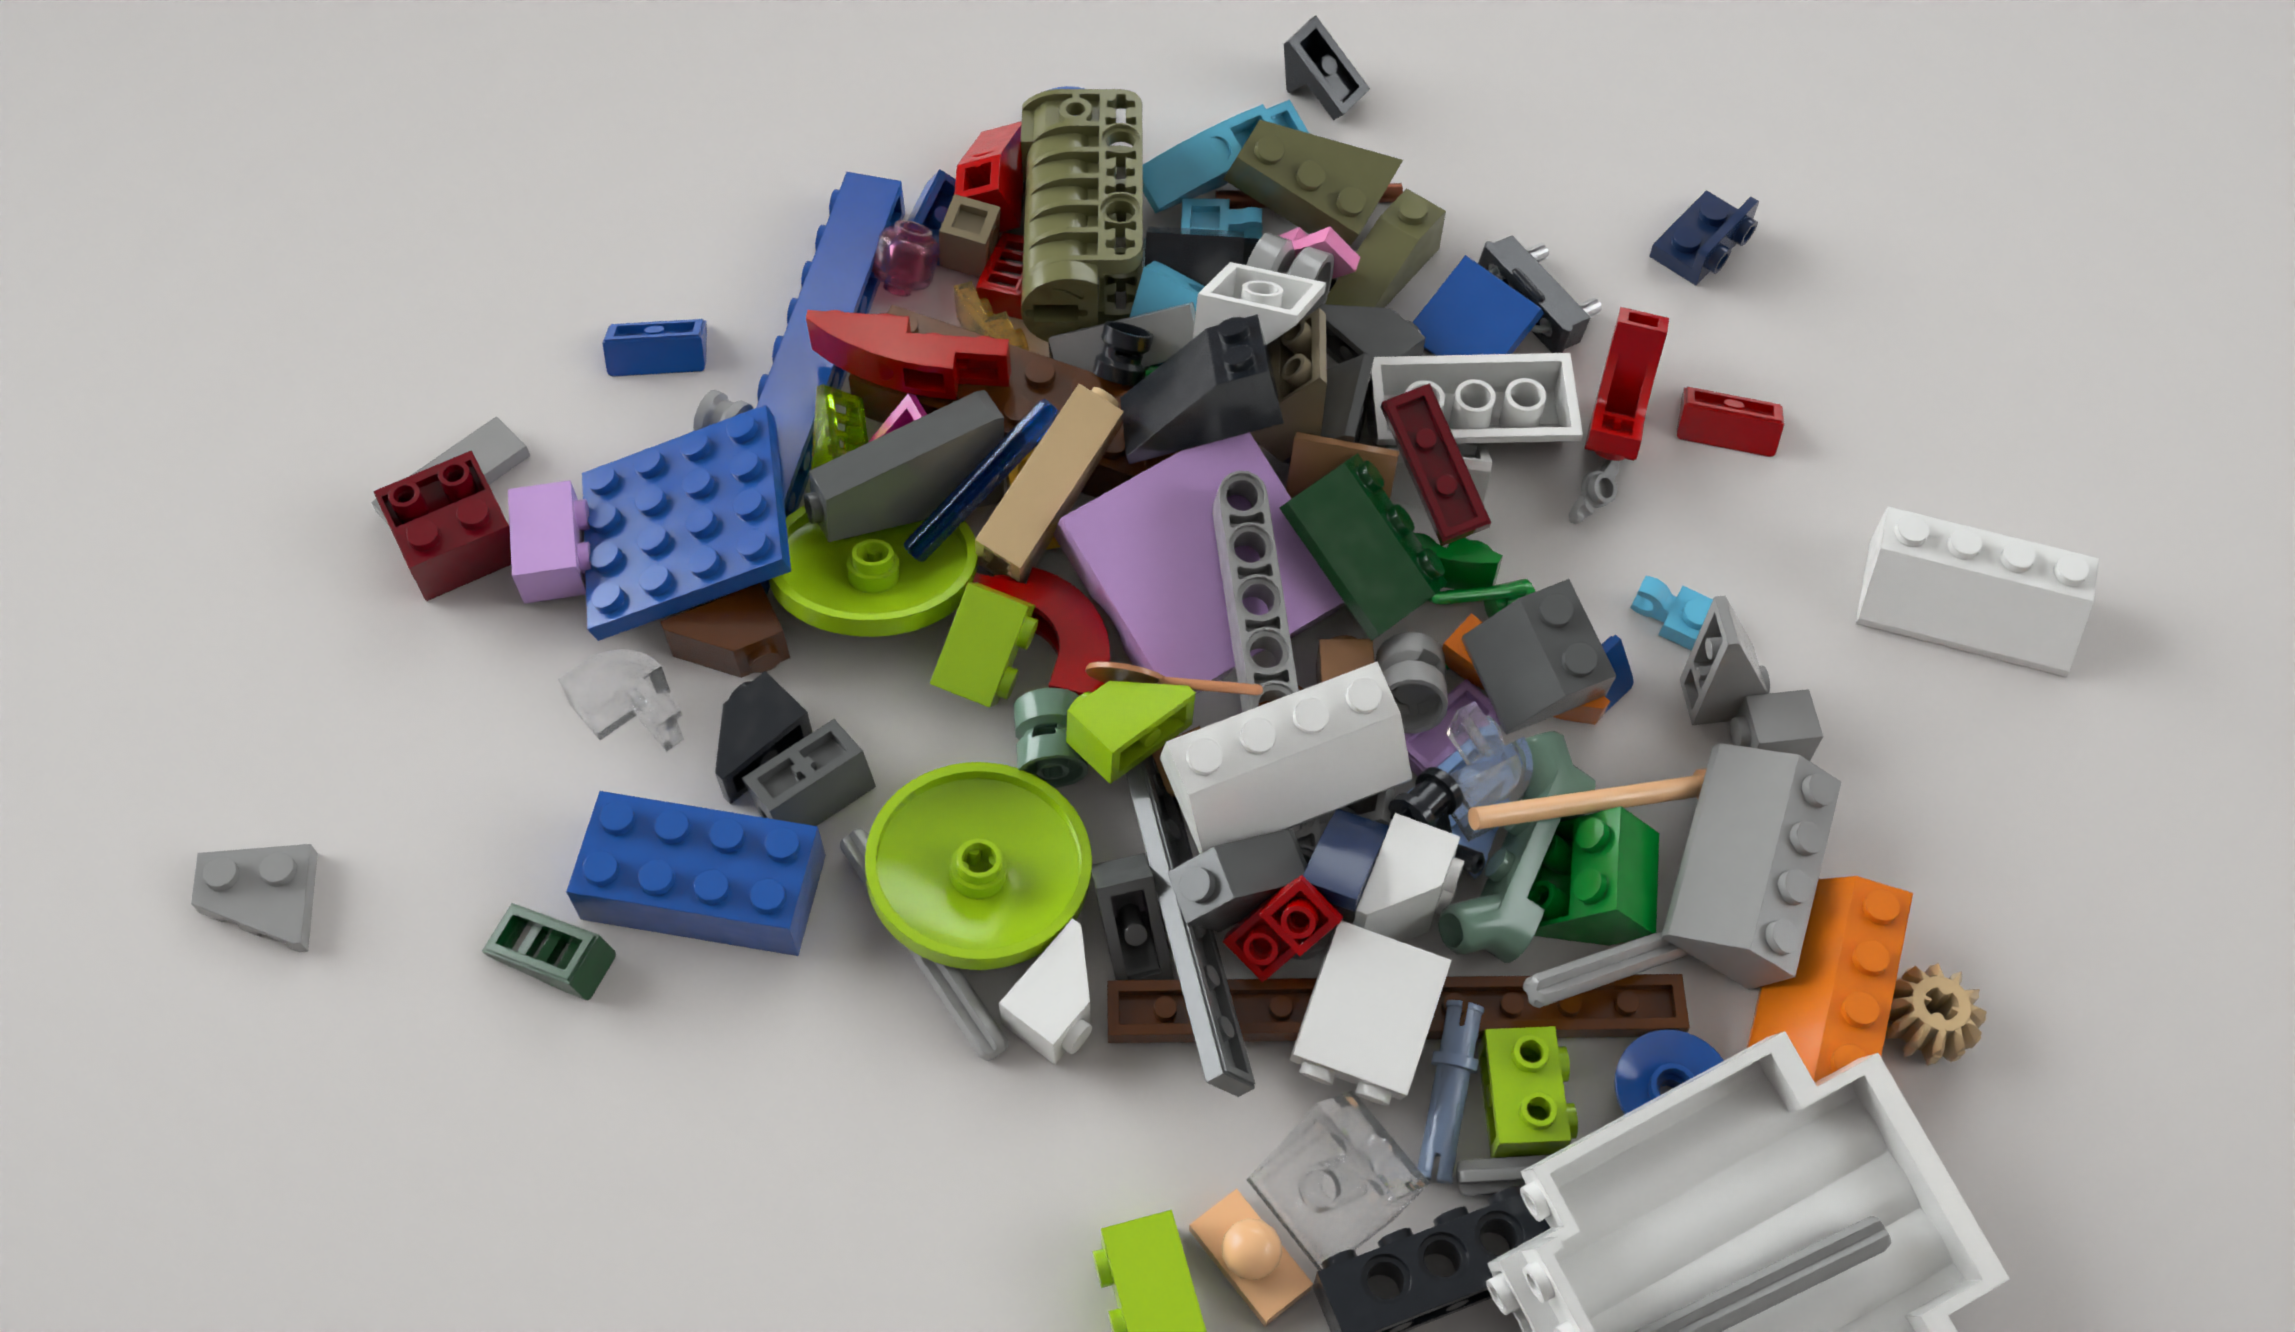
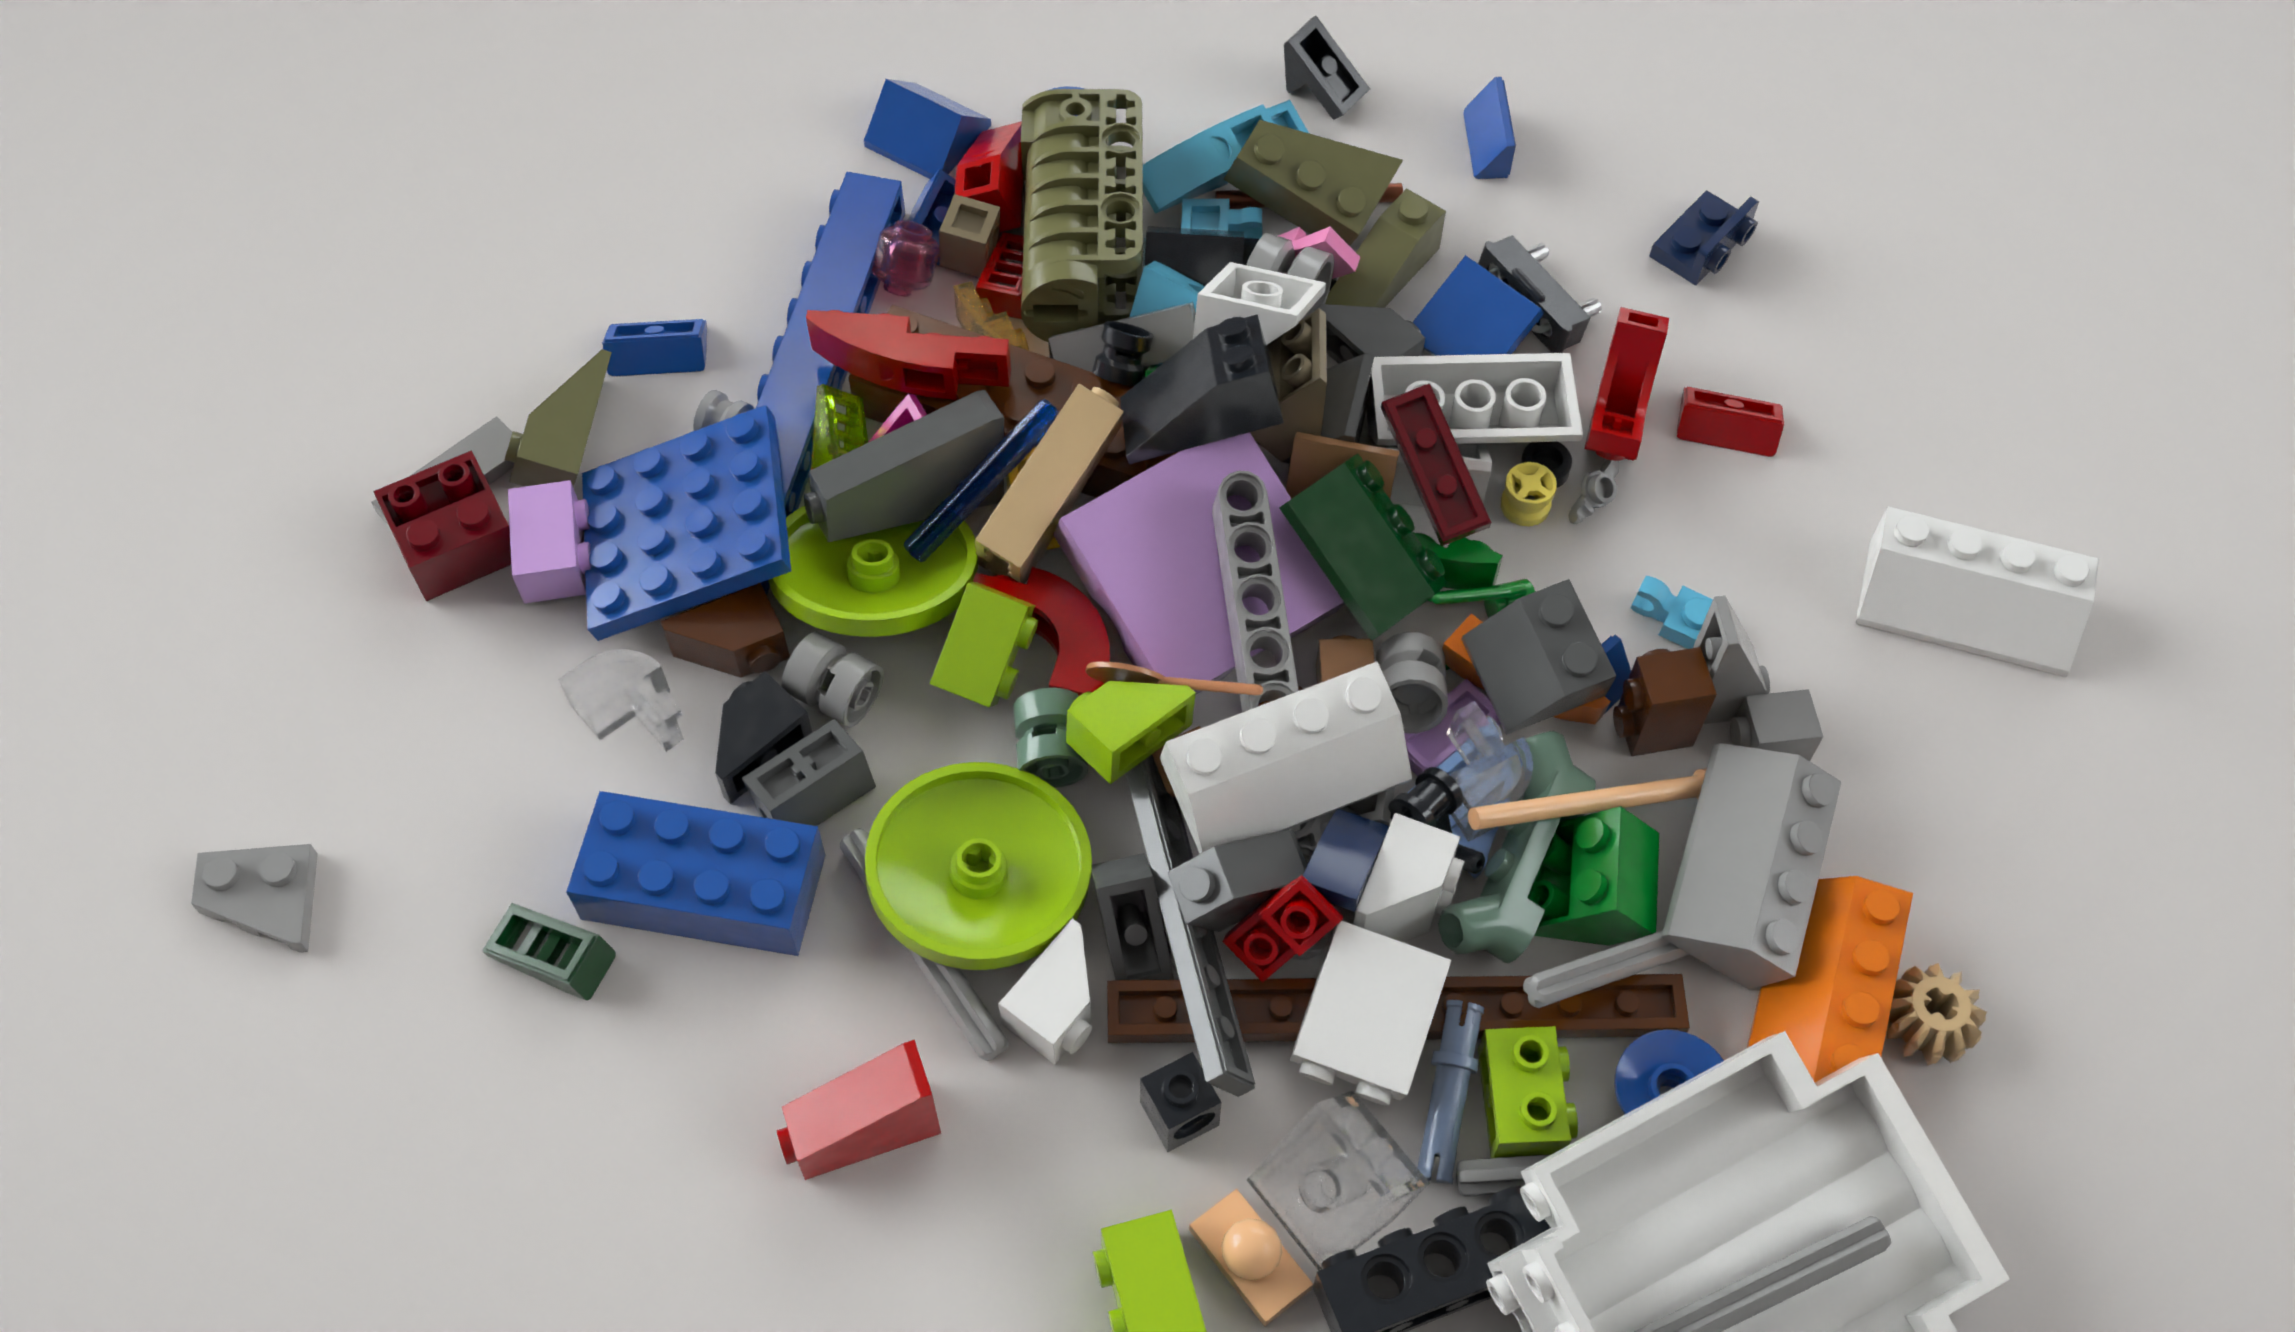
(558, 429): none -> olive slope
(830, 677): none -> light grey wheel
(861, 1114): none -> slope
(922, 128): none -> blue slope
(1180, 1102): none -> black brick
(1490, 132): none -> blue slope
(1527, 480): none -> light yellow wheel
(1552, 455): none -> black tile
(1664, 701): none -> reddish brown brick

